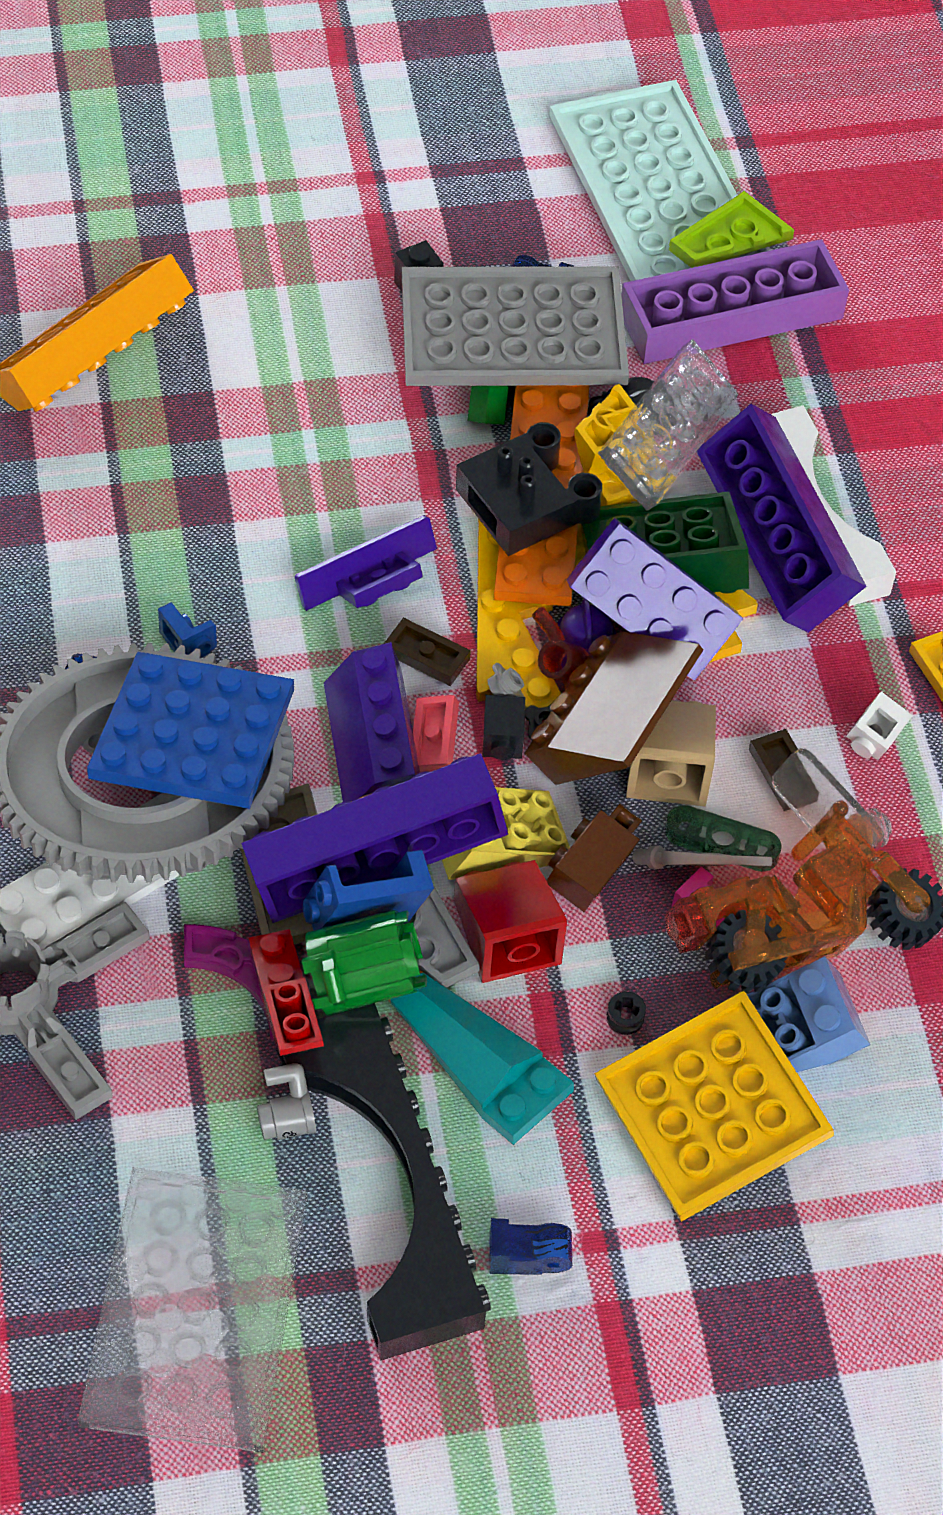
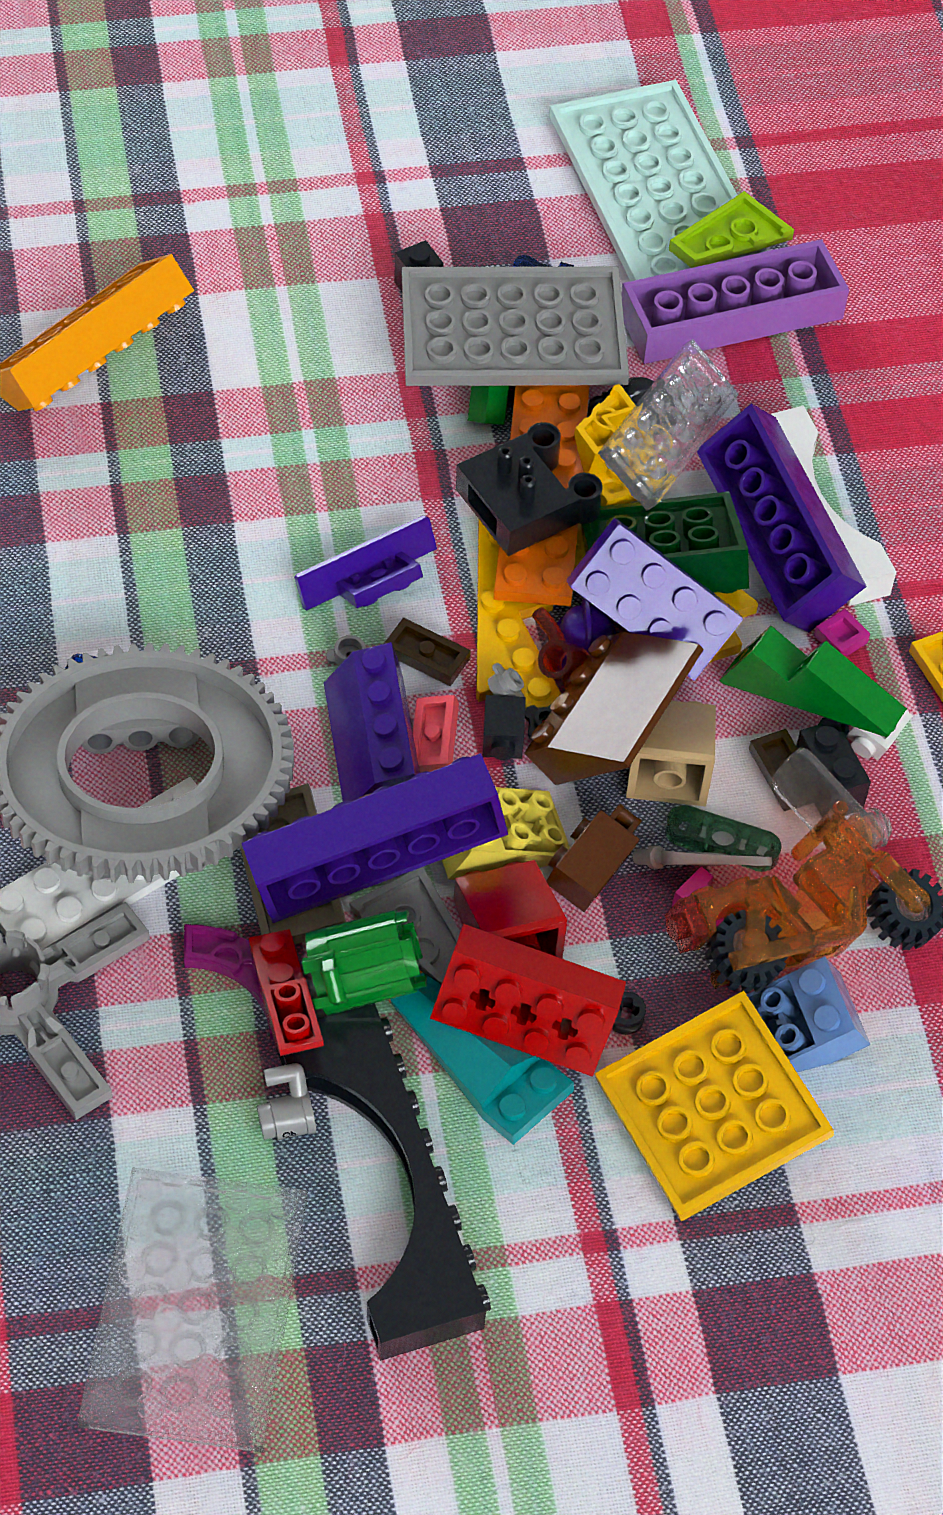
(179, 630): blue bracket -> none
(191, 729): blue plate -> none
(334, 904): blue panel -> none
(343, 647): none -> light grey plate
(528, 1000): none -> red brick
(529, 1248): clear blue leg -> none
(815, 683): none -> green slope
(833, 750): none -> black hinge
(842, 633): none -> dark pink plate

